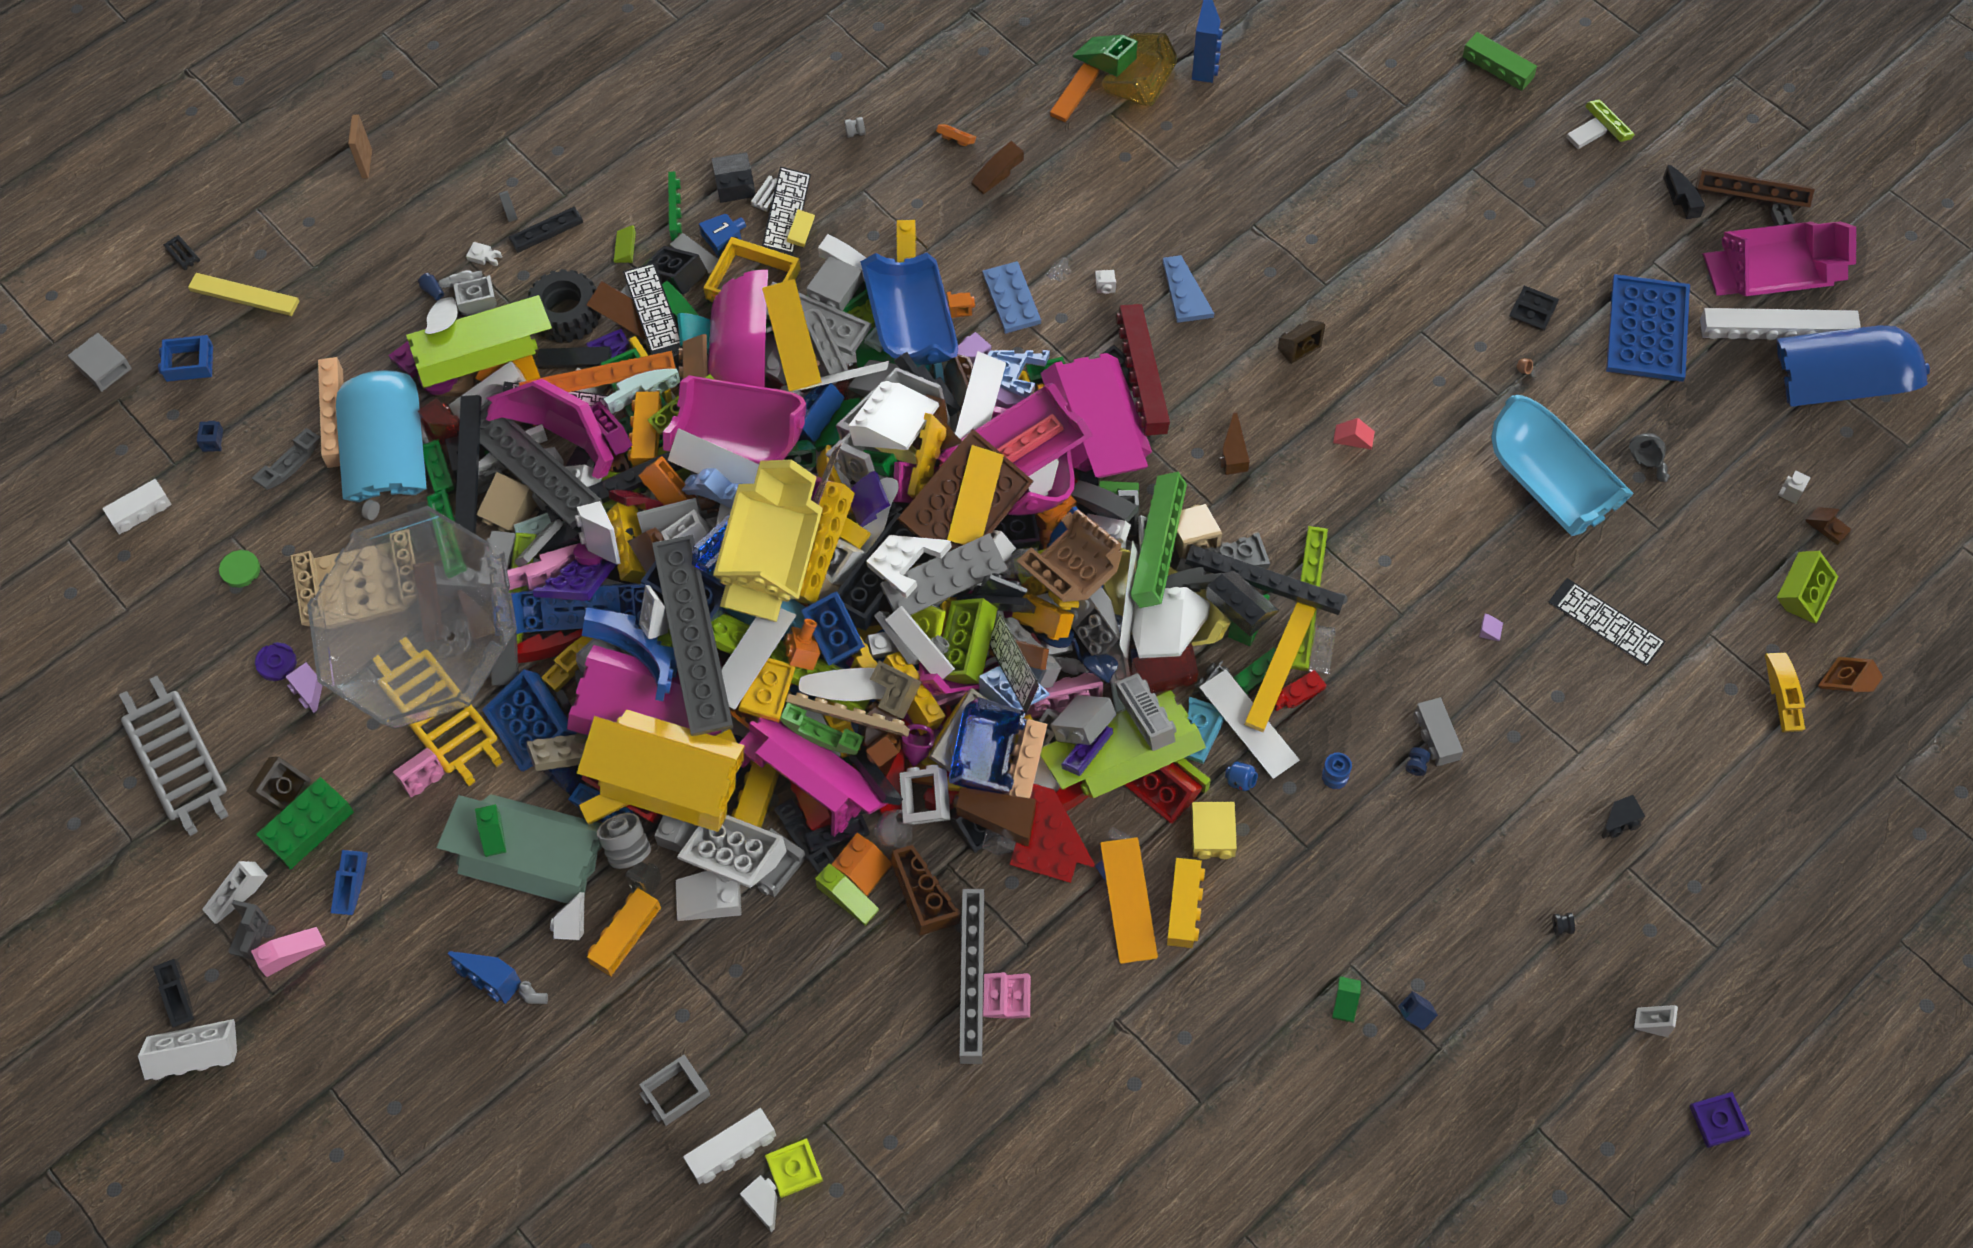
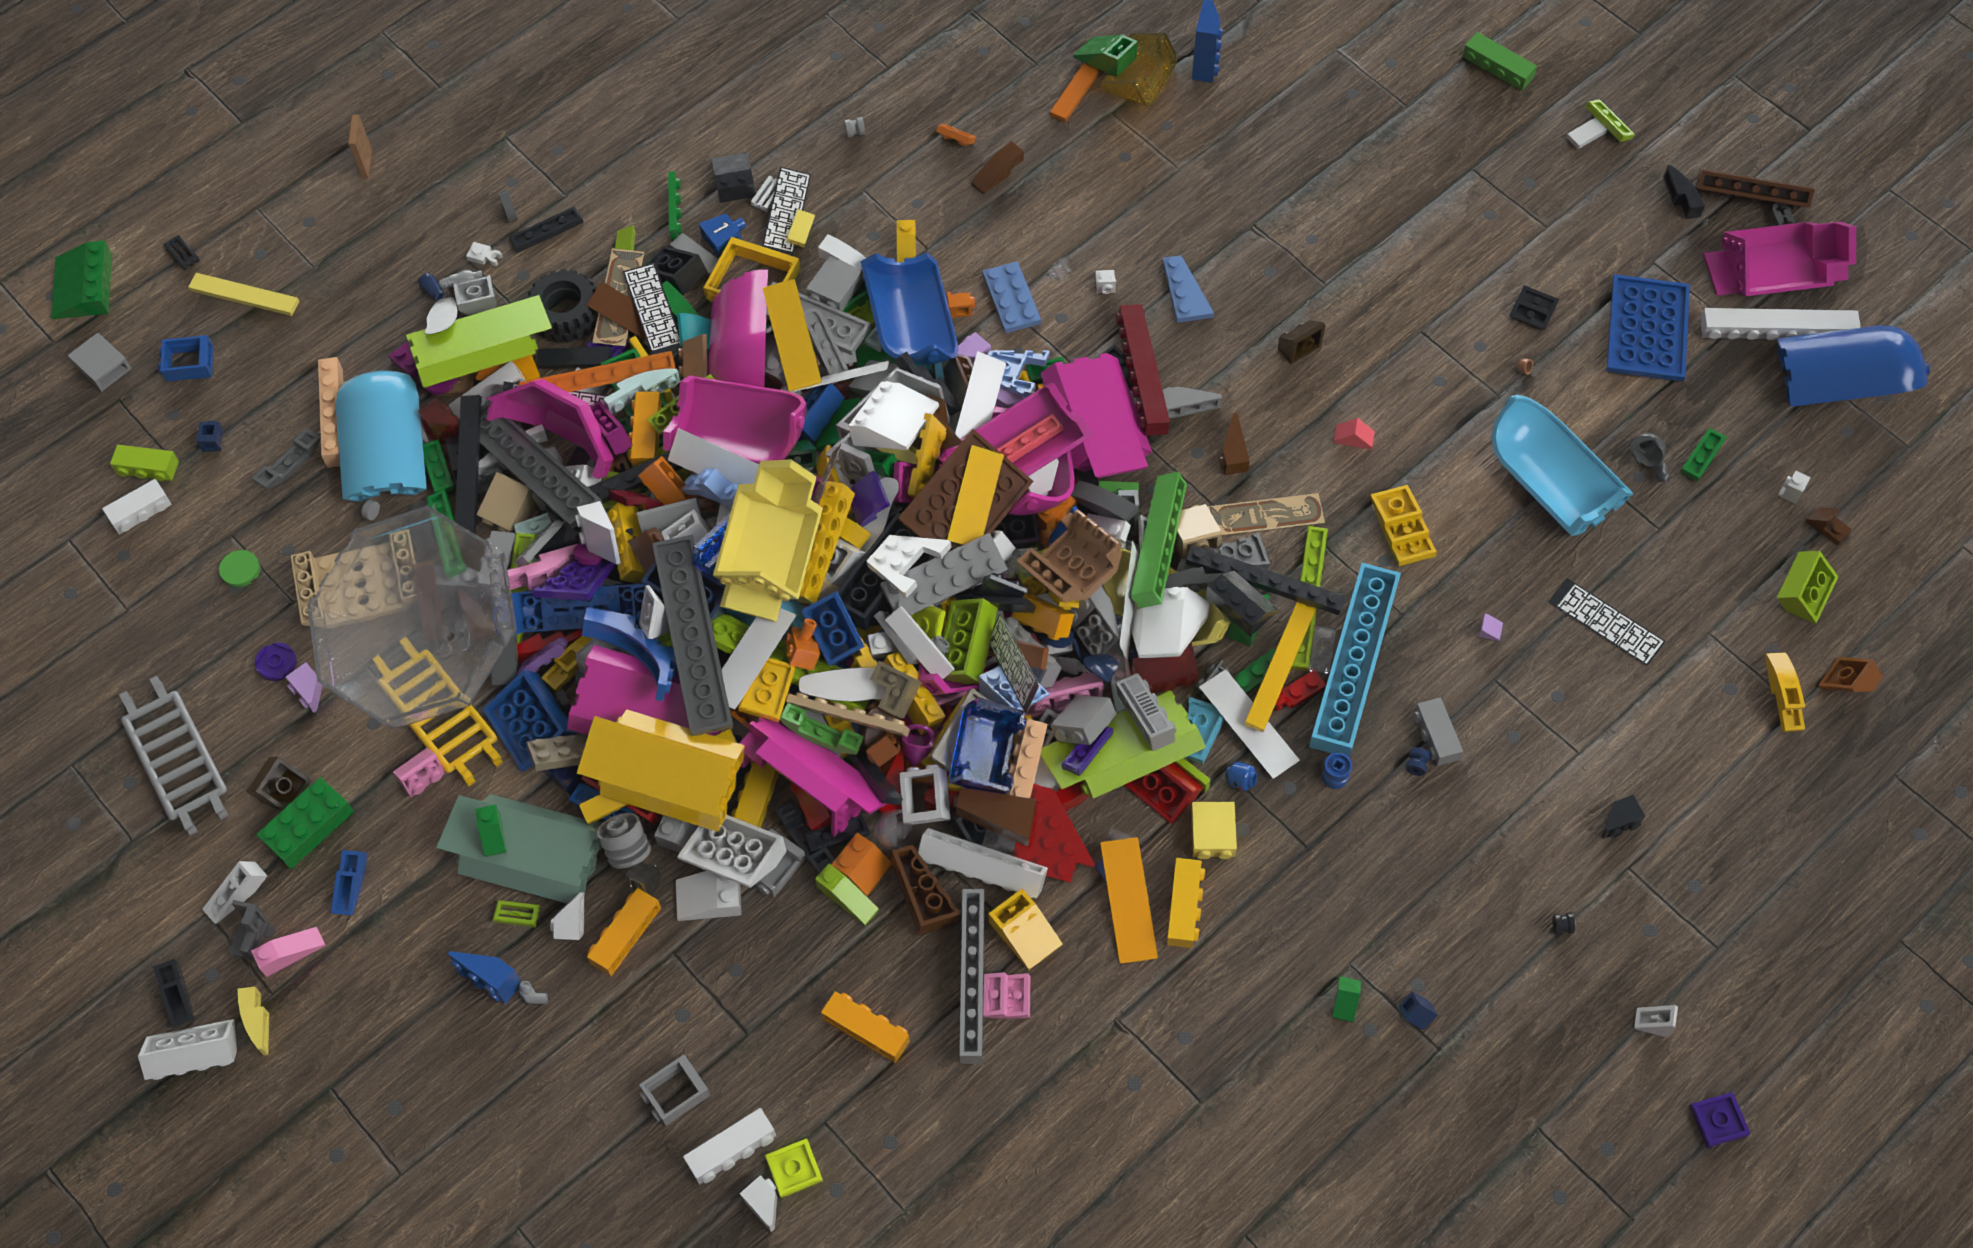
(82, 281): none -> green slope
(144, 463): none -> lime brick
(254, 1017): none -> light yellow slope
(515, 921): none -> lime tile
(544, 656): none -> medium lavender hinge
(620, 260): none -> sticker
(865, 1026): none -> light orange brick
(982, 863): none -> white brick
(1024, 929): none -> yellow slope
(1187, 401): none -> light grey slope
(1268, 514): none -> sticker
(1355, 660): none -> medium azure brick
(1403, 525): none -> yellow slope
(1703, 454): none -> green plate

